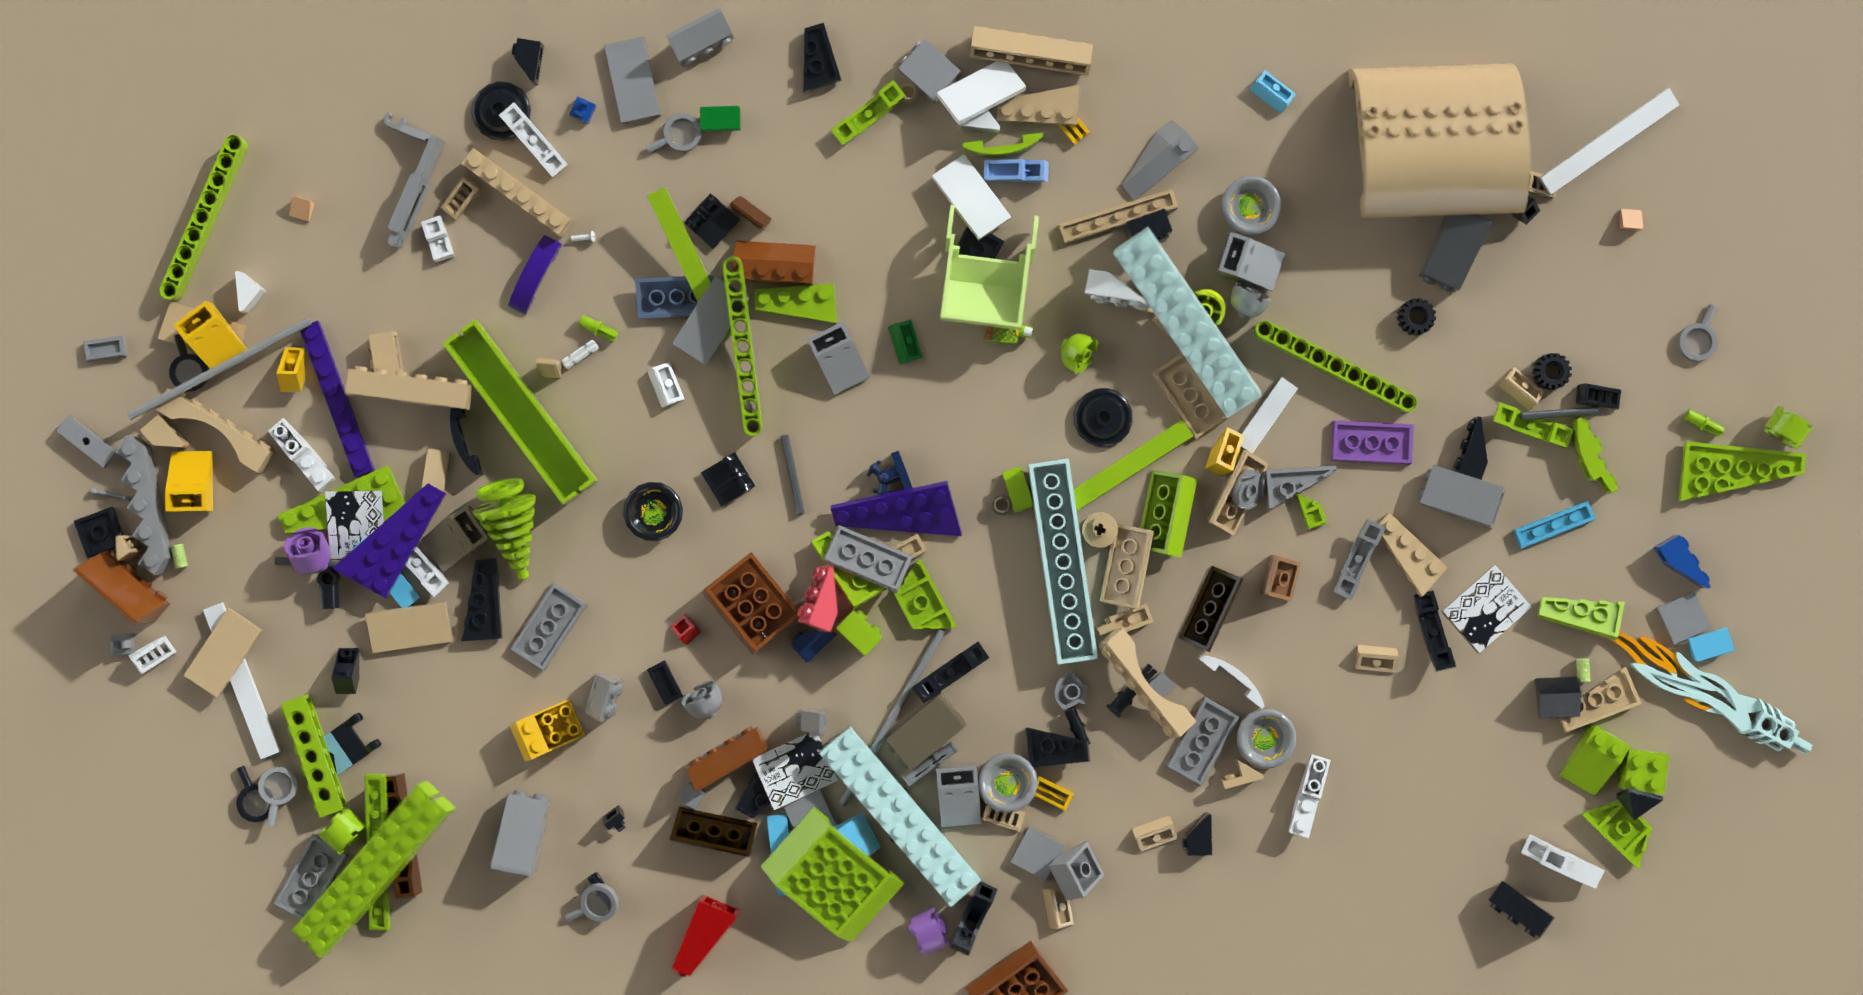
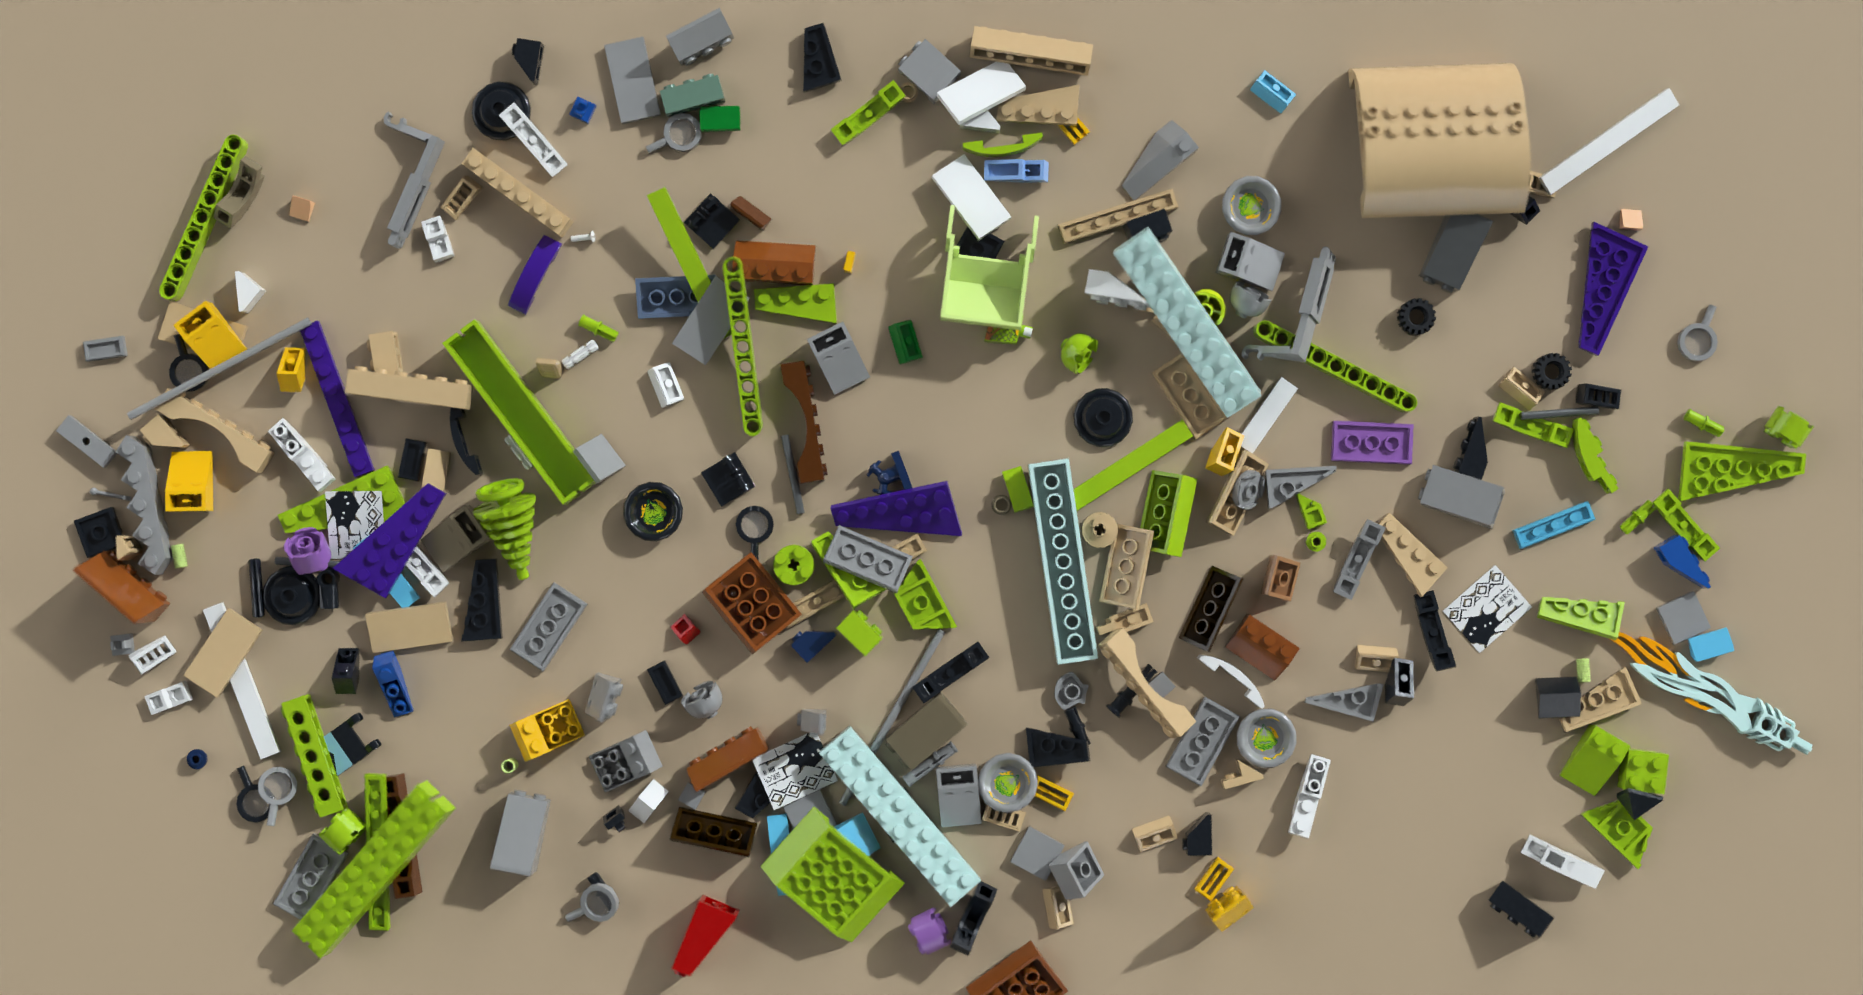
(168, 697): none -> white slope
(202, 758): none -> dark blue plate
(241, 195): none -> dark tan arch
(256, 587): none -> black axle
(291, 596): none -> black piece
(392, 683): none -> blue slope
(412, 459): none -> black tile
(504, 765): none -> yellowish green piece
(518, 452): none -> white axle
(599, 458): none -> light grey tile
(625, 761): none -> light grey slope
(648, 801): none -> white slope
(692, 95): none -> sand green brick
(754, 526): none -> piece
(799, 554): none -> lime brick
(810, 464): none -> reddish brown arch
(820, 603): coral slope -> none
(849, 262): none -> yellow tile
(1204, 892): none -> yellow tile
(1228, 908): none -> yellow slope
(1262, 647): none -> dark orange slope
(1309, 541): none -> lime plate
(1310, 311): none -> light grey hinge
(1357, 701): none -> light grey wing
(1400, 682): none -> black slope
(1609, 274): none -> dark purple wing
(1637, 517): none -> lime axle
(1684, 525): none -> lime slope

